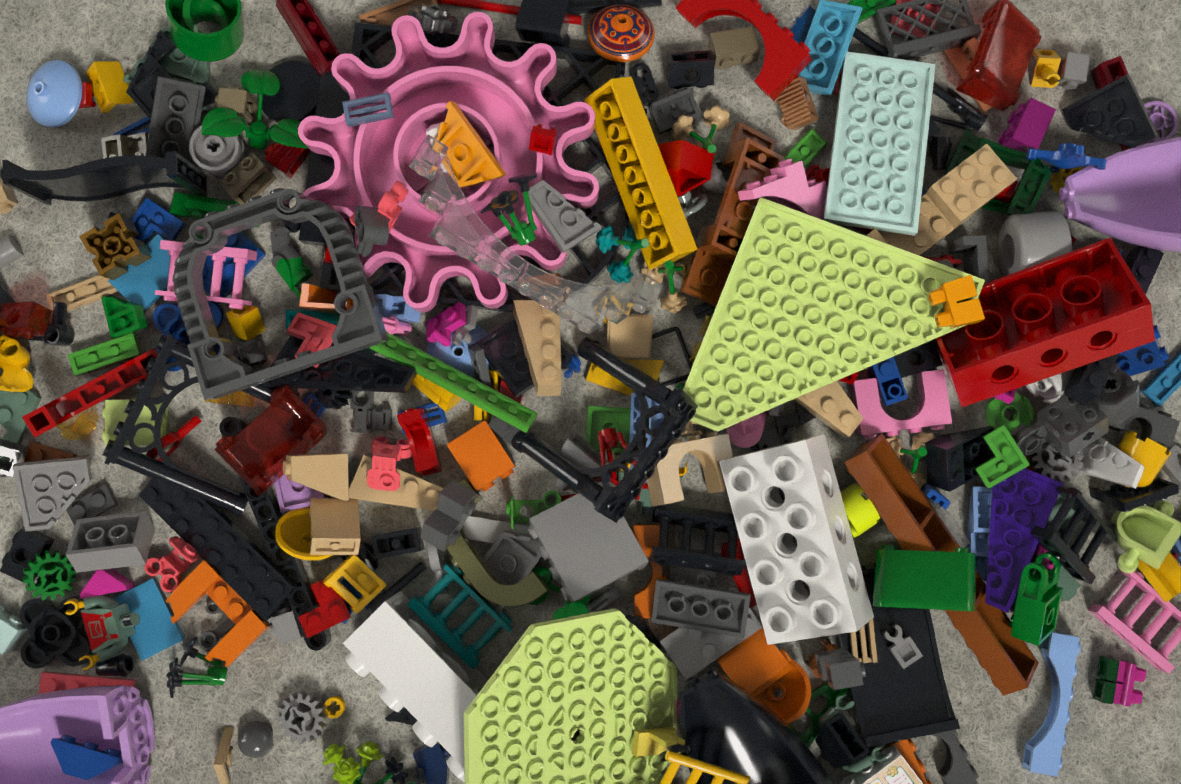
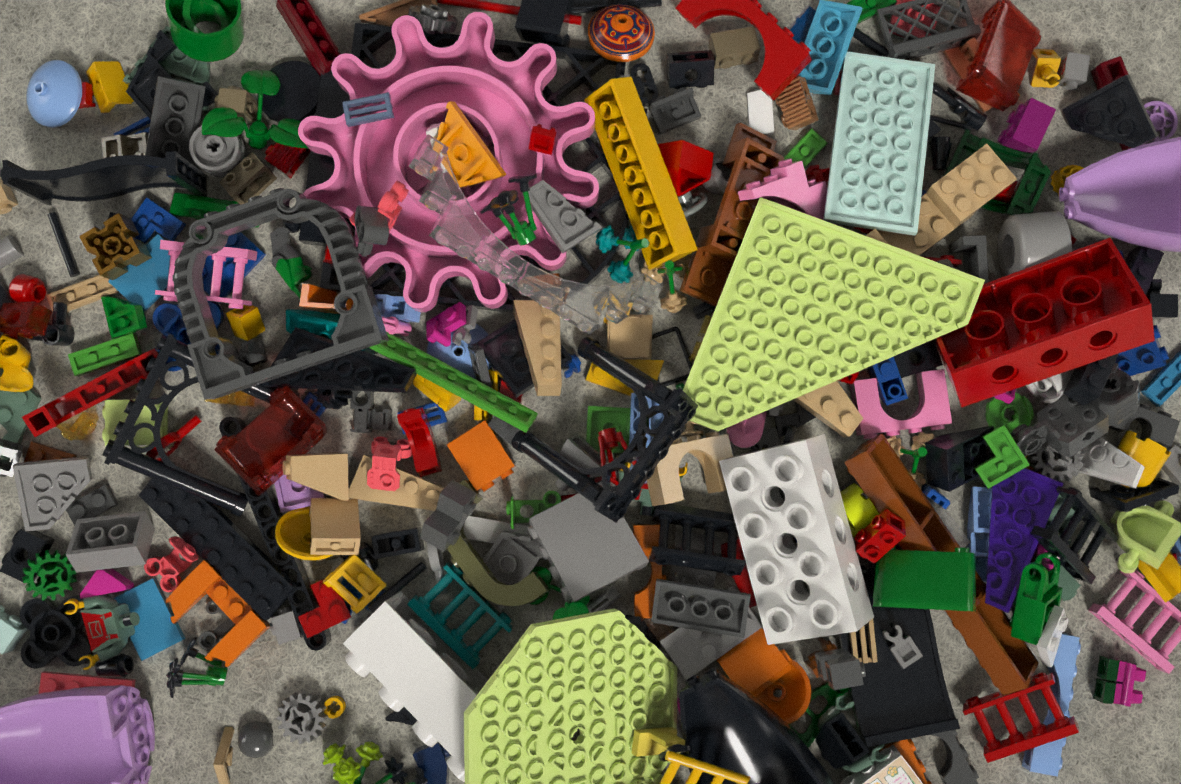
(27, 288): none -> red head
(63, 244): none -> black bar
(84, 759): blue slope -> none
(313, 331): coral plate -> none
(715, 118): tan plant -> none
(760, 112): none -> white slope
(880, 536): none -> red brick
(957, 313): light orange hips -> none
(1019, 741): none -> red fence
(1051, 635): none -> white wing
(1066, 157): blue piece -> none
(1162, 305): none -> black brick

